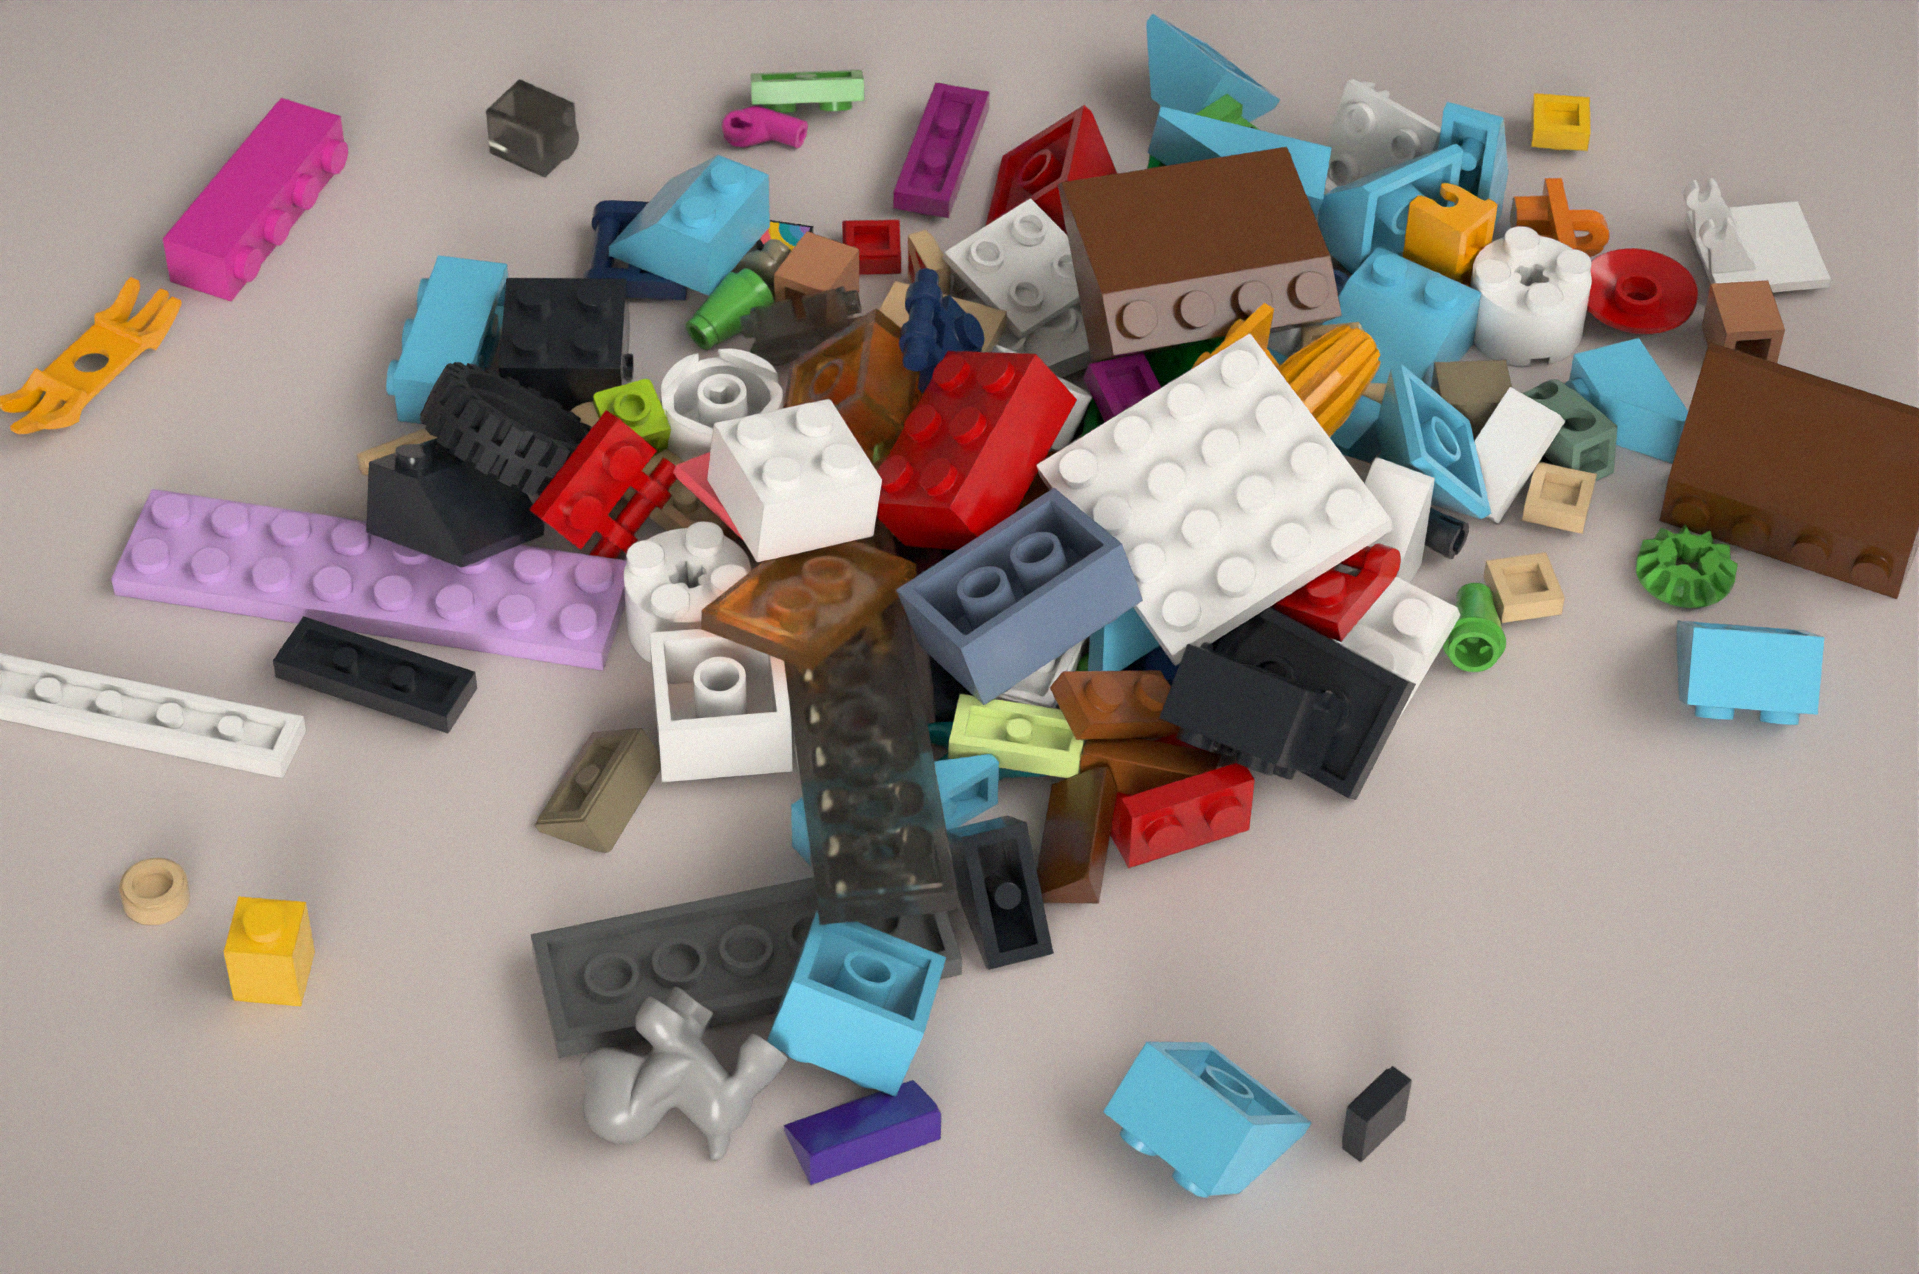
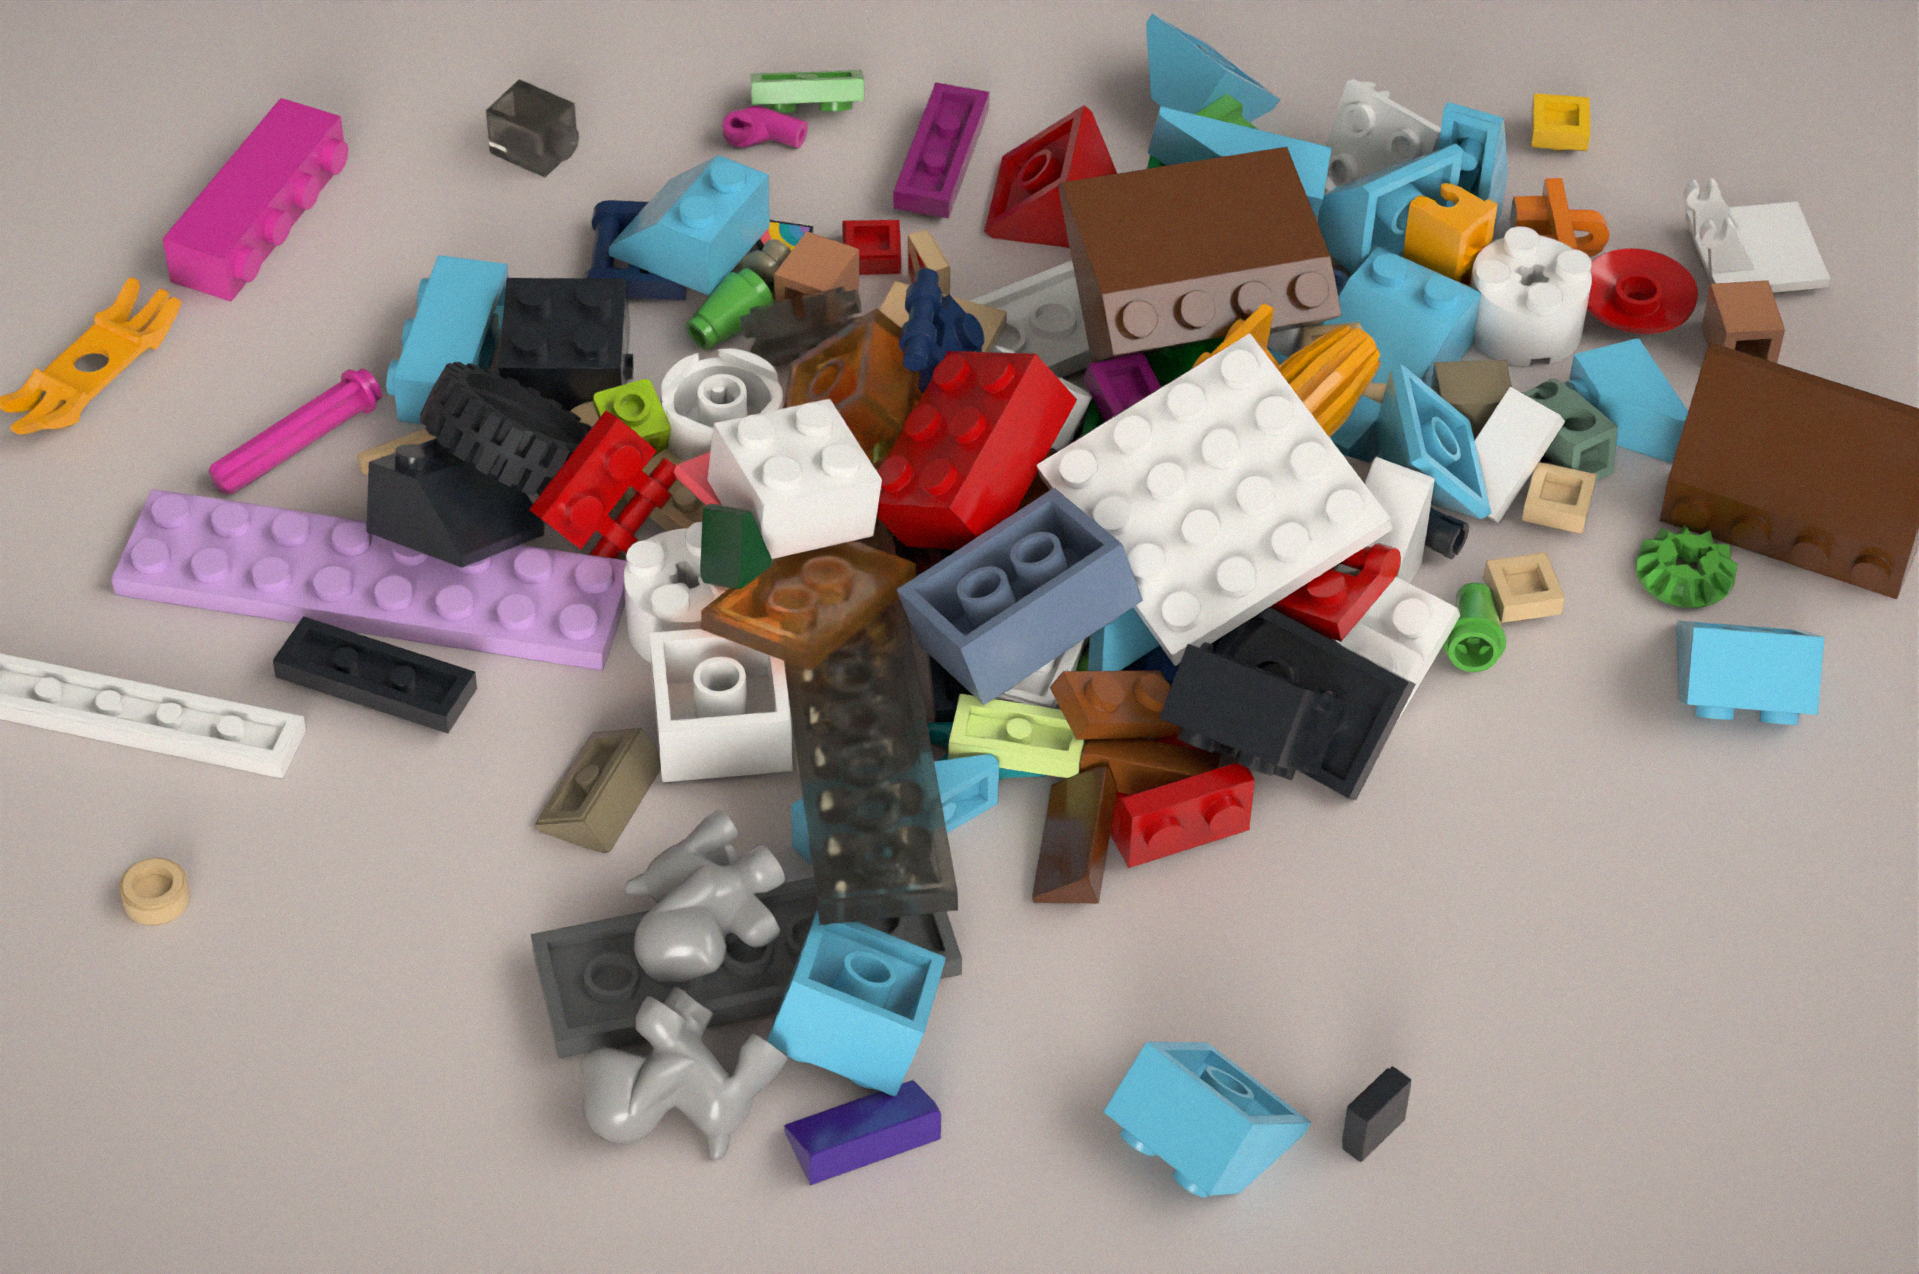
(269, 951): yellow brick -> none
(354, 394): none -> dark pink axle
(700, 899): none -> light grey animal
(731, 547): none -> dark green slope
(1000, 890): black slope -> none
(1018, 267): white plate -> none

